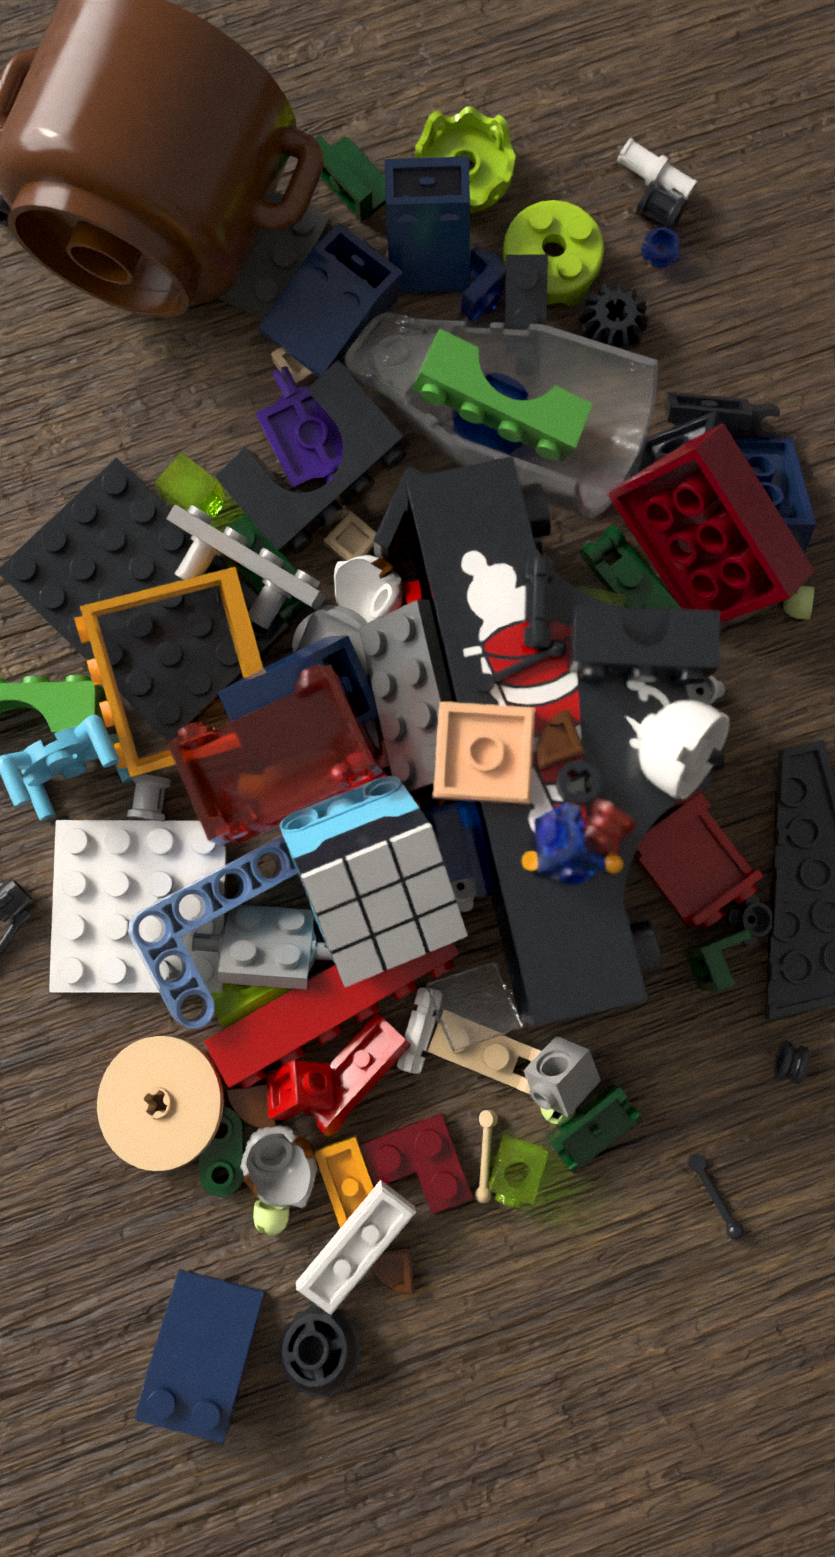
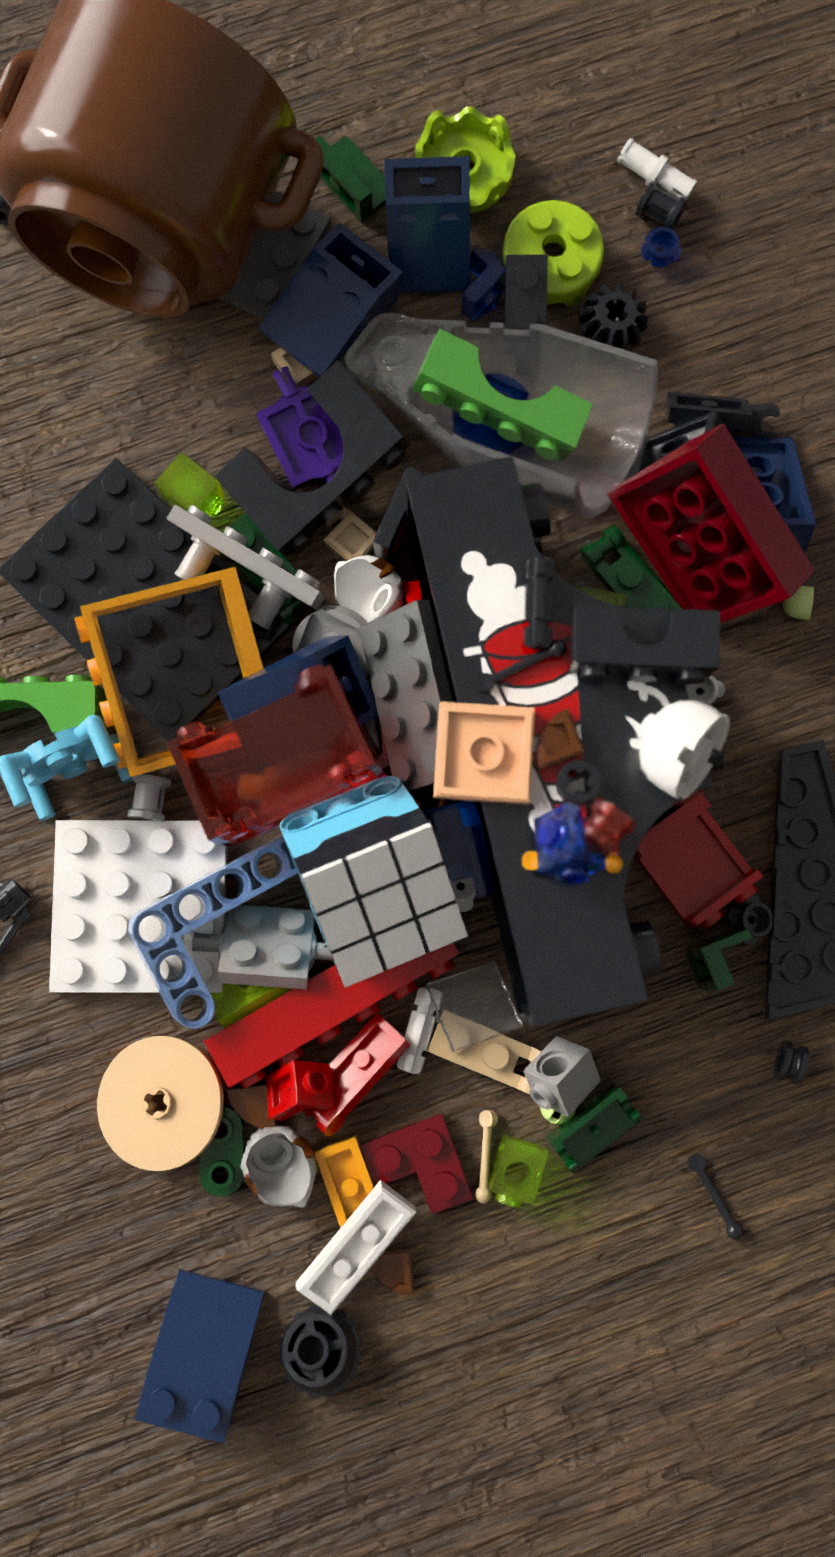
(269, 1218): yellowish green hinge -> none

